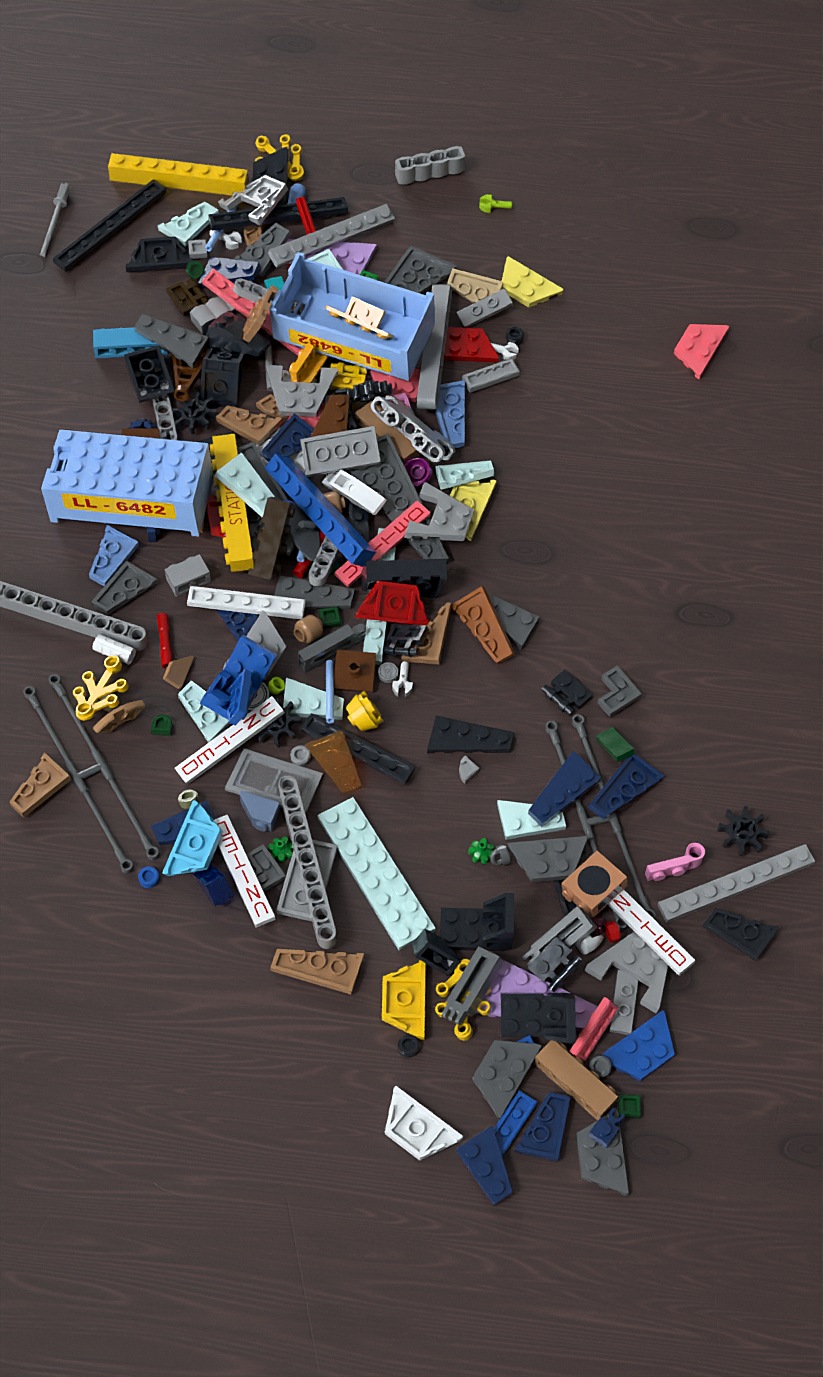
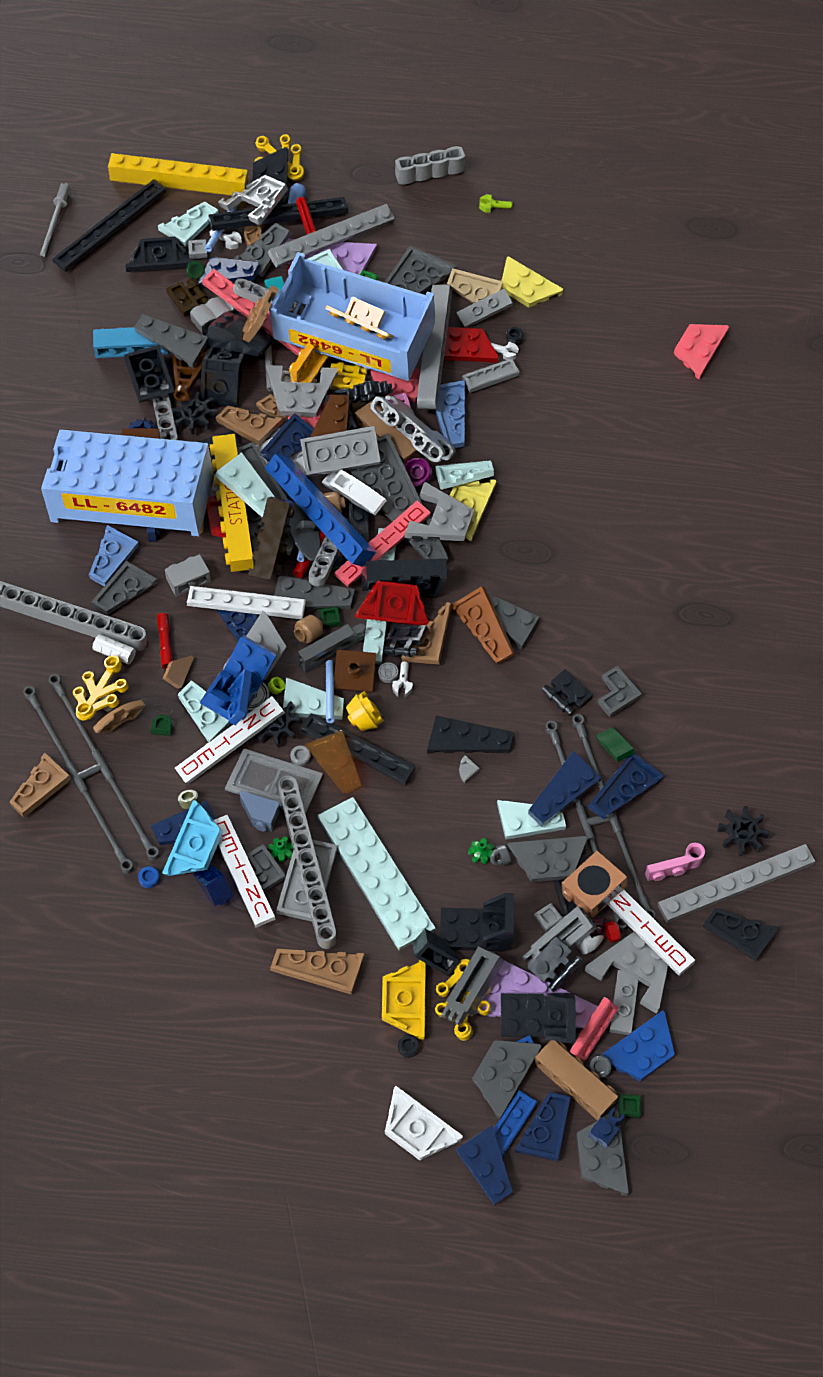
(548, 917): none -> light grey tile

